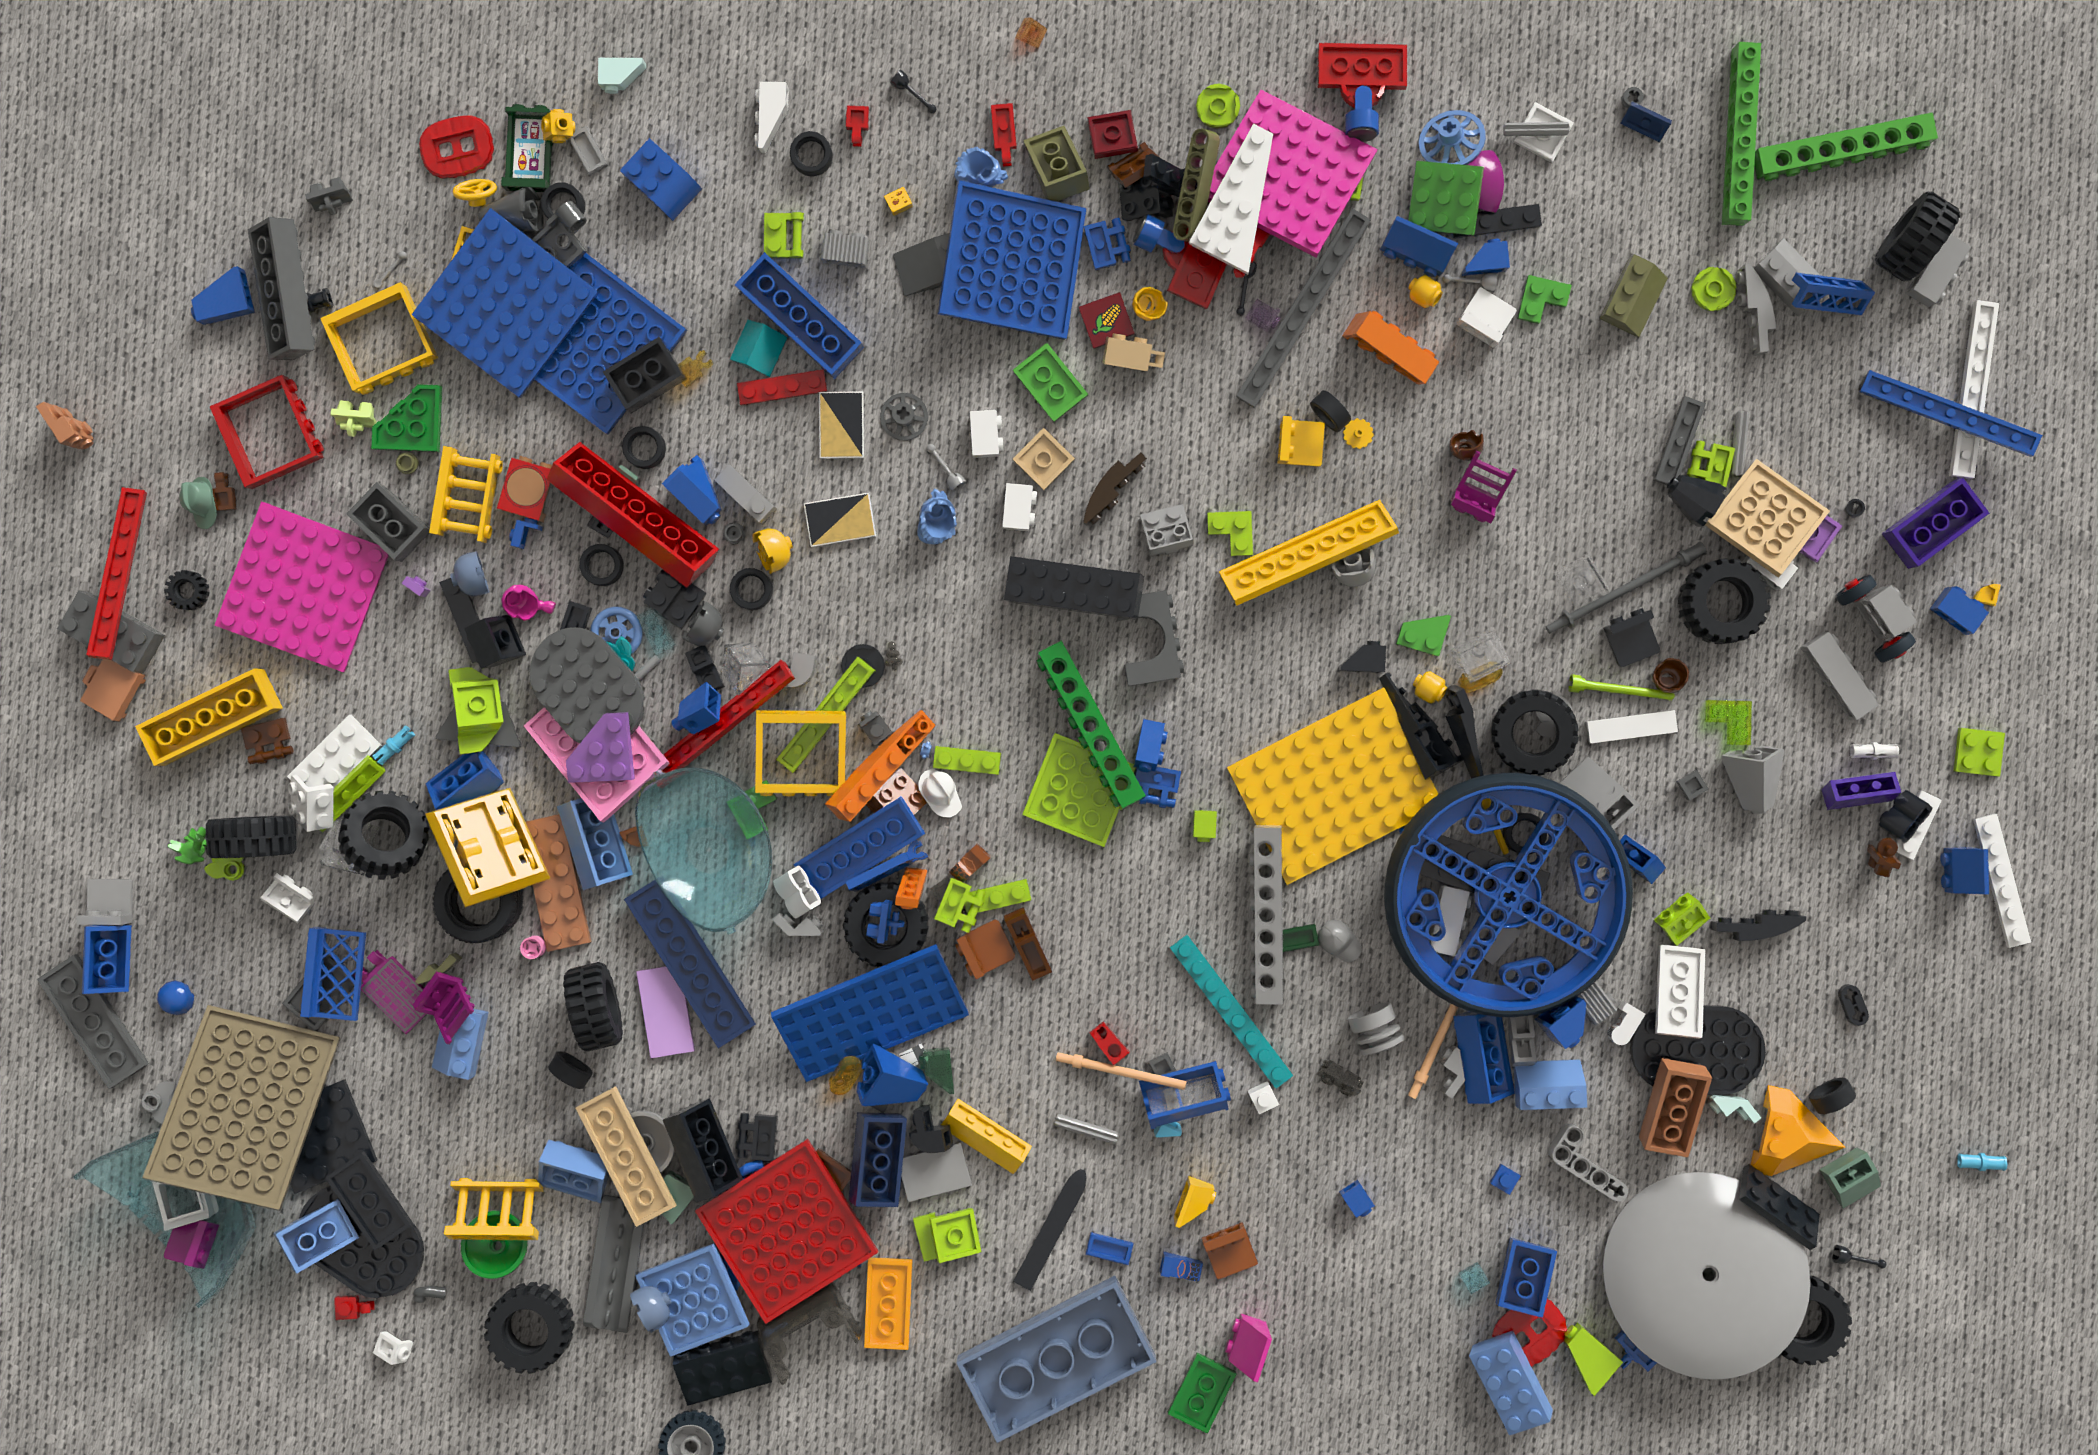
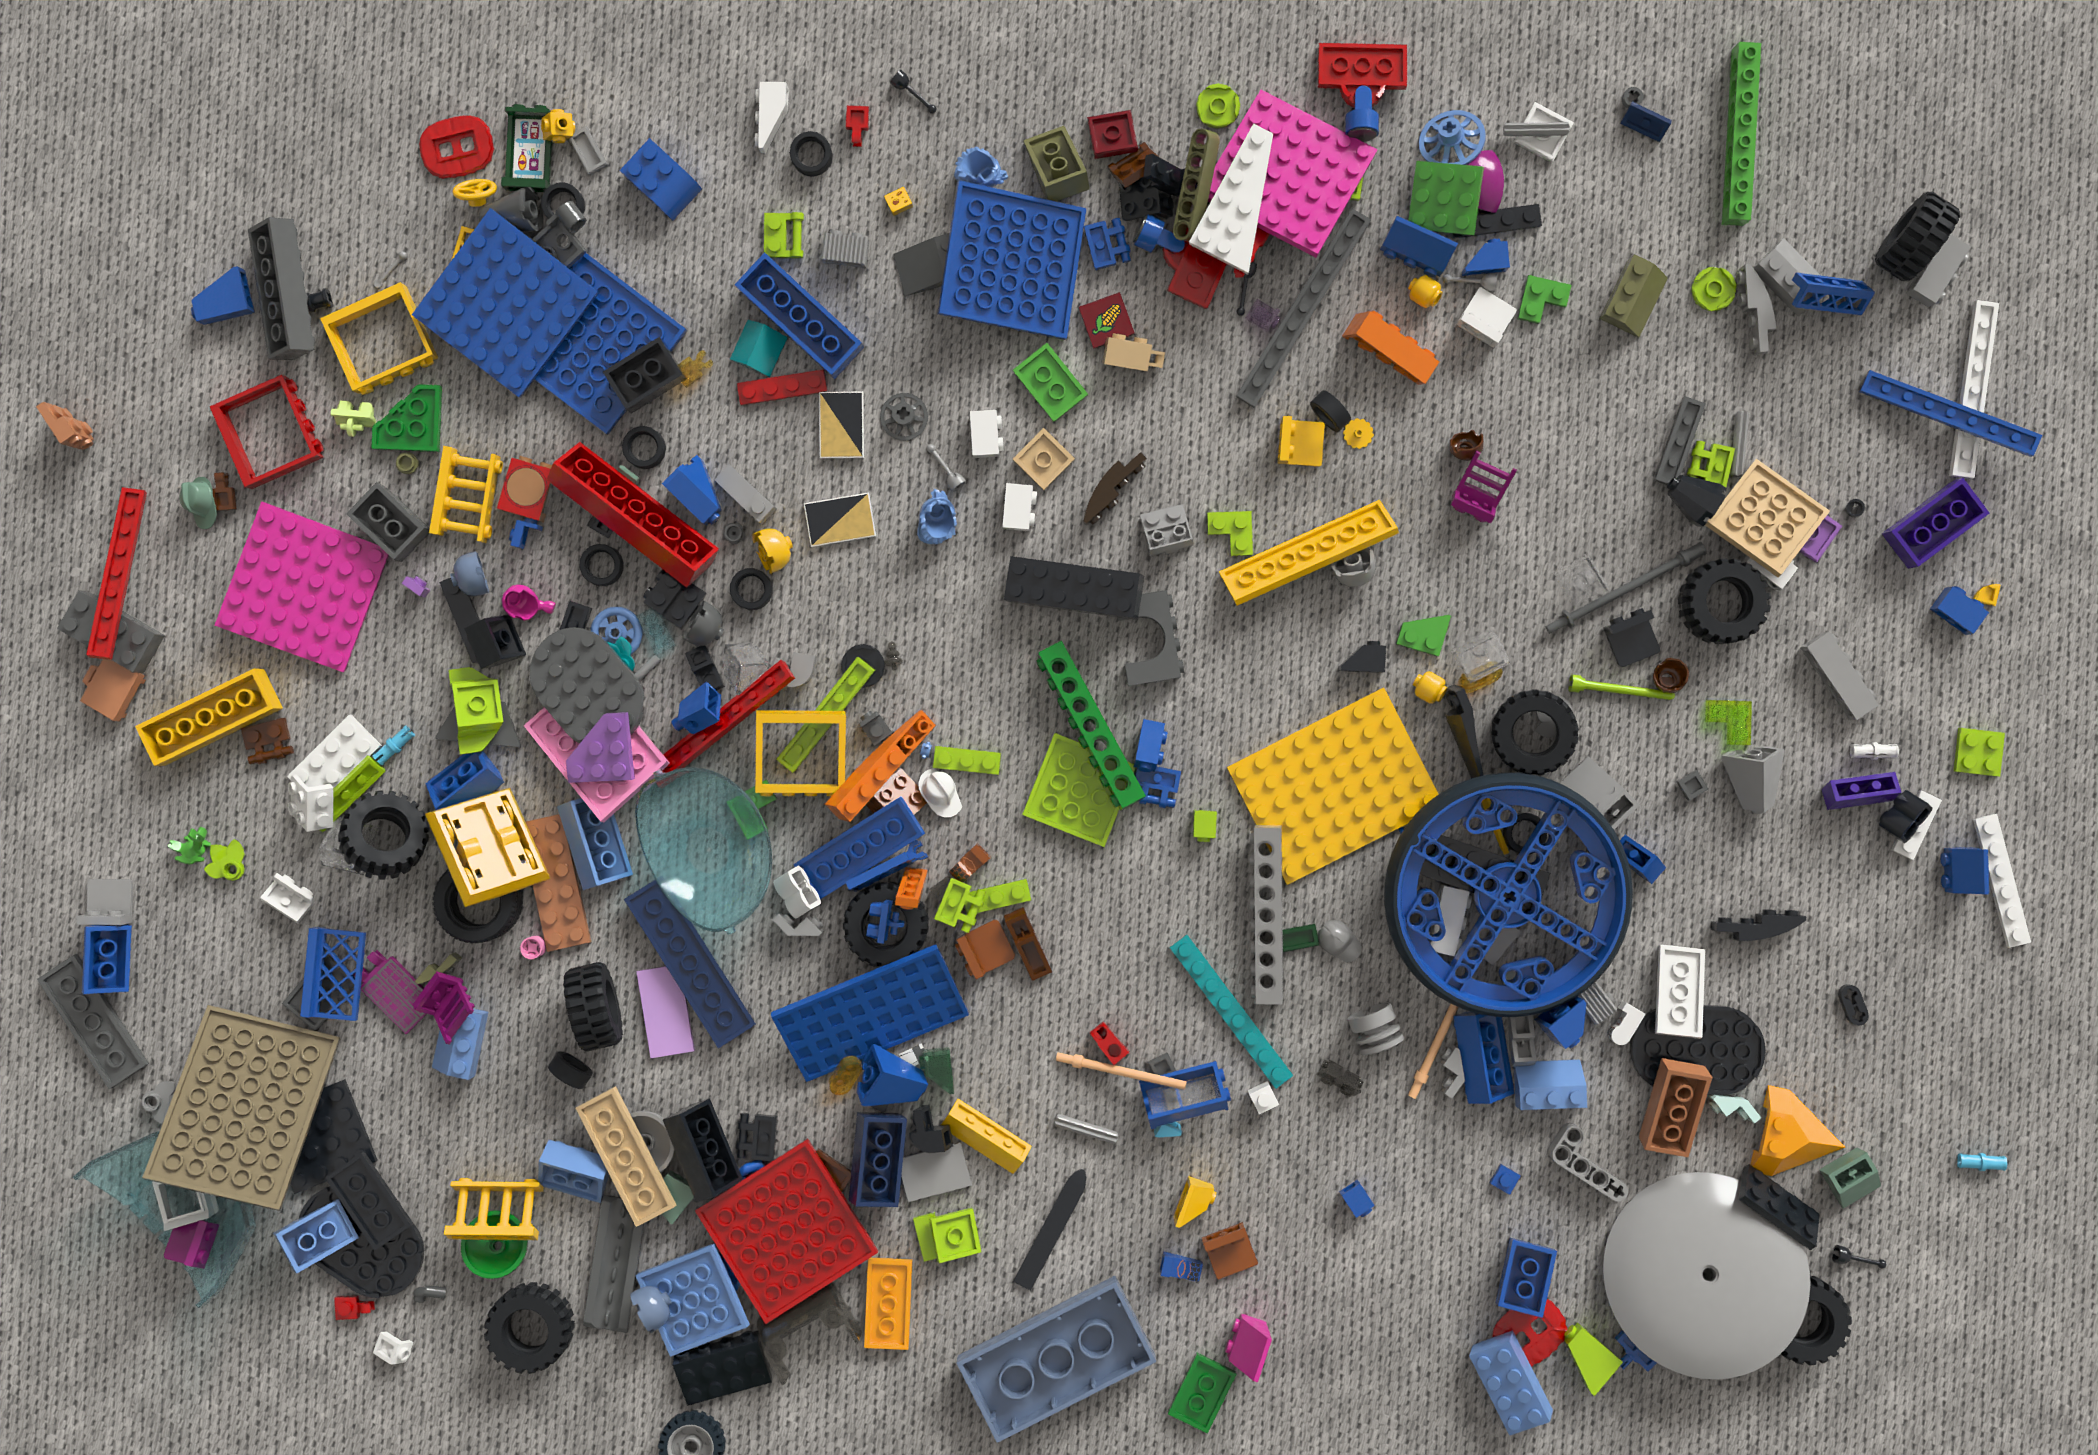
(175, 585): black tyre -> none
(175, 998): blue hair -> none
(251, 836): black tyre -> none
(330, 197): dark grey hips -> none
(618, 73): light aqua slope -> none
(631, 836): dark orange tile -> none
(1004, 130): red plate -> none
(1031, 32): clear orange slope -> none
(1109, 1248): blue tile -> none
(1142, 299): yellow hair -> none
(1421, 732): black wedge -> none
(1474, 1278): clear light blue plate -> none
(1631, 726): white tile -> none
(1682, 918): lime bracket -> none
(1832, 1096): black tyre -> none
(1884, 614): brick -> none
(1884, 857): reddish brown hips -> none
(1920, 126): bright green brick -> none

